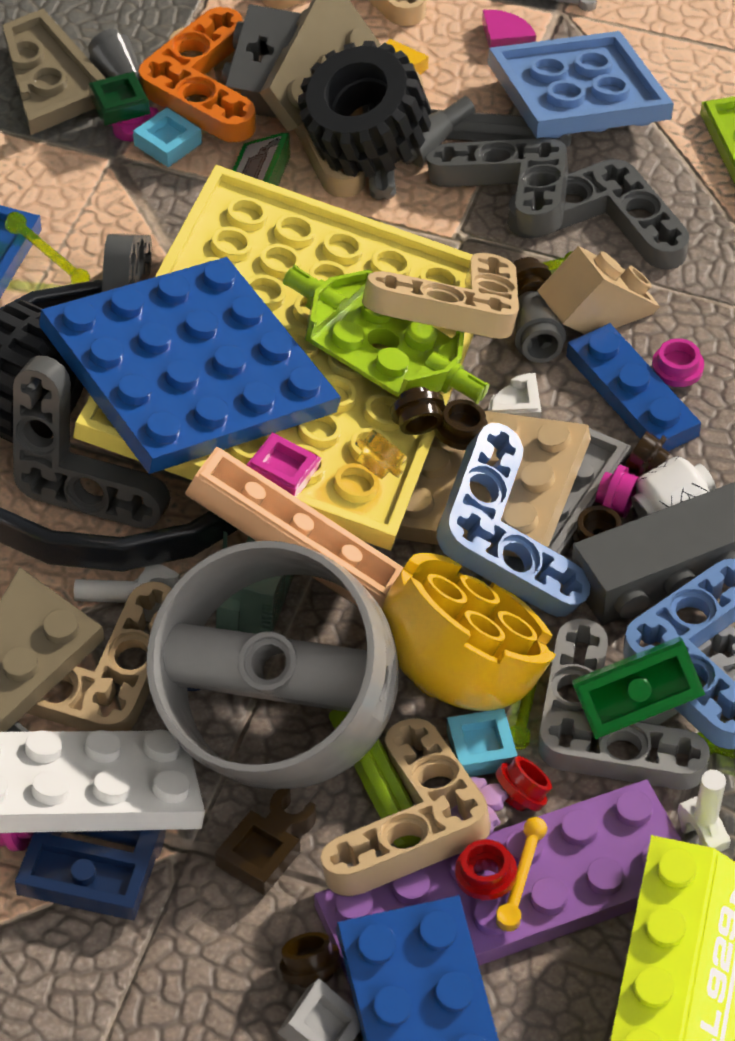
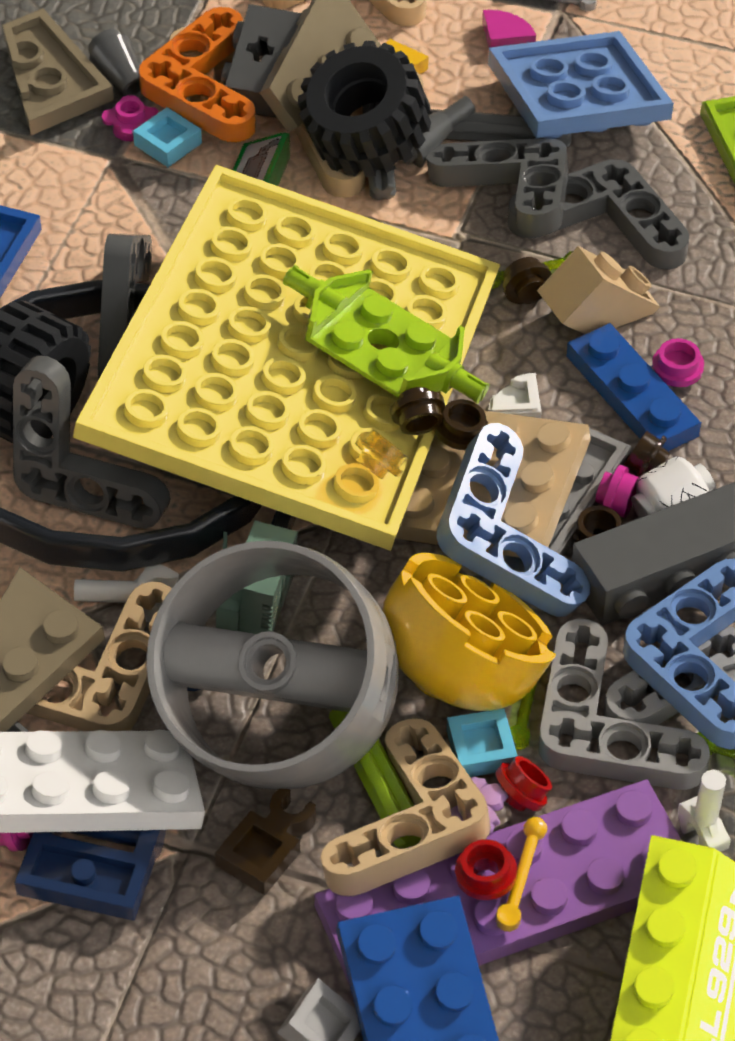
(16, 224): clear neon green hinge -> none
(119, 98): dark green tile -> none
(188, 363): blue plate -> none
(273, 514): light nougat brick -> none
(285, 464): dark pink tile -> none
(309, 958): dark brown plate -> none
(482, 308): tan beam -> none
(538, 330): dark grey cone -> none
(638, 687): green slope -> none

